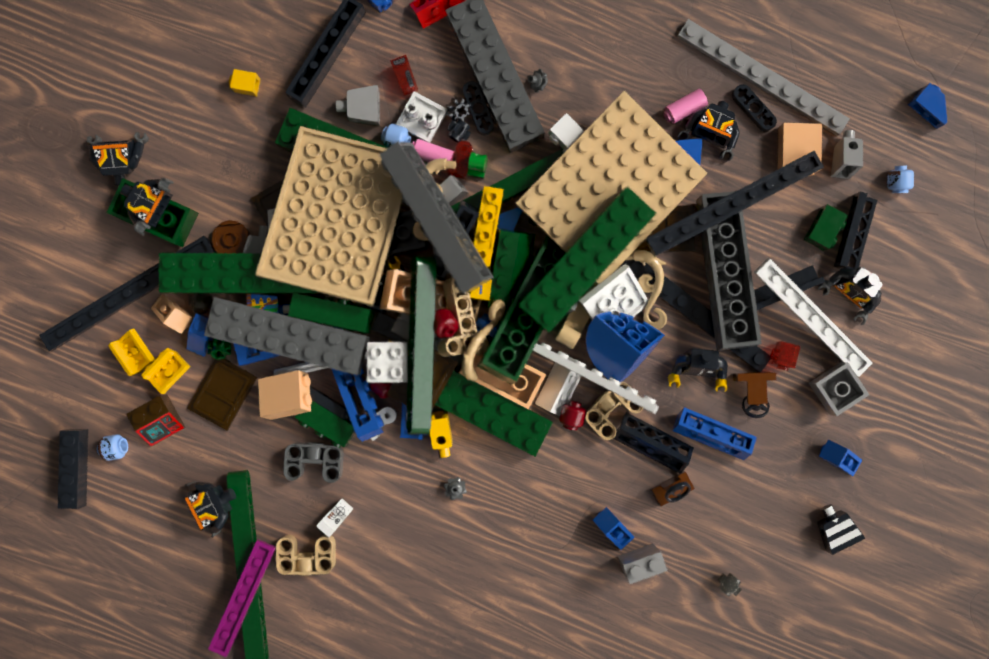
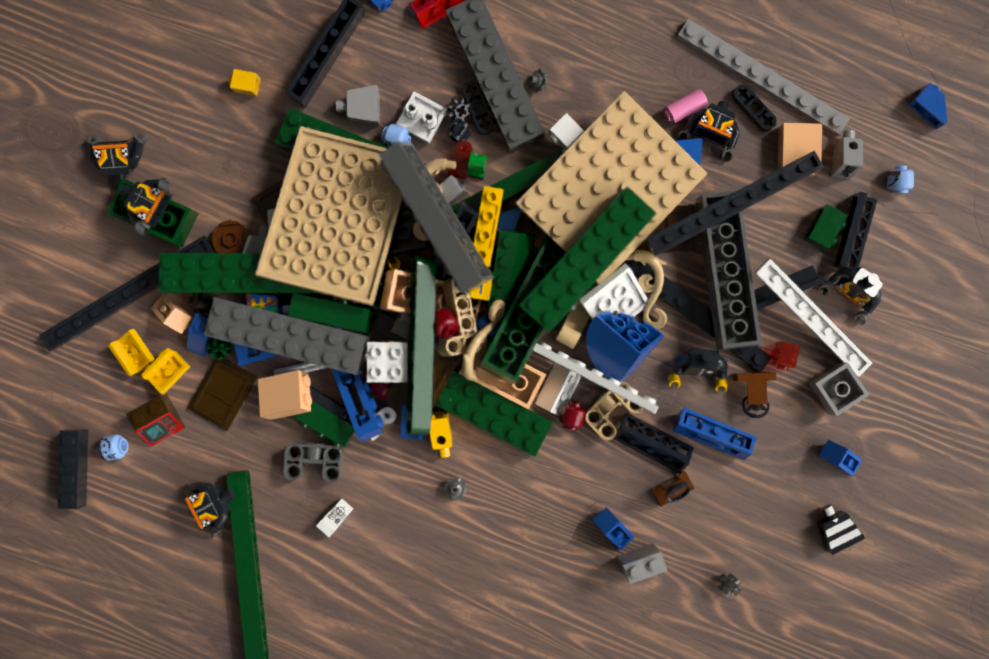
(242, 598): magenta plate -> none
(305, 562): tan beam -> none
(404, 74): clear red leg -> none
(430, 151): bright pink brick -> none

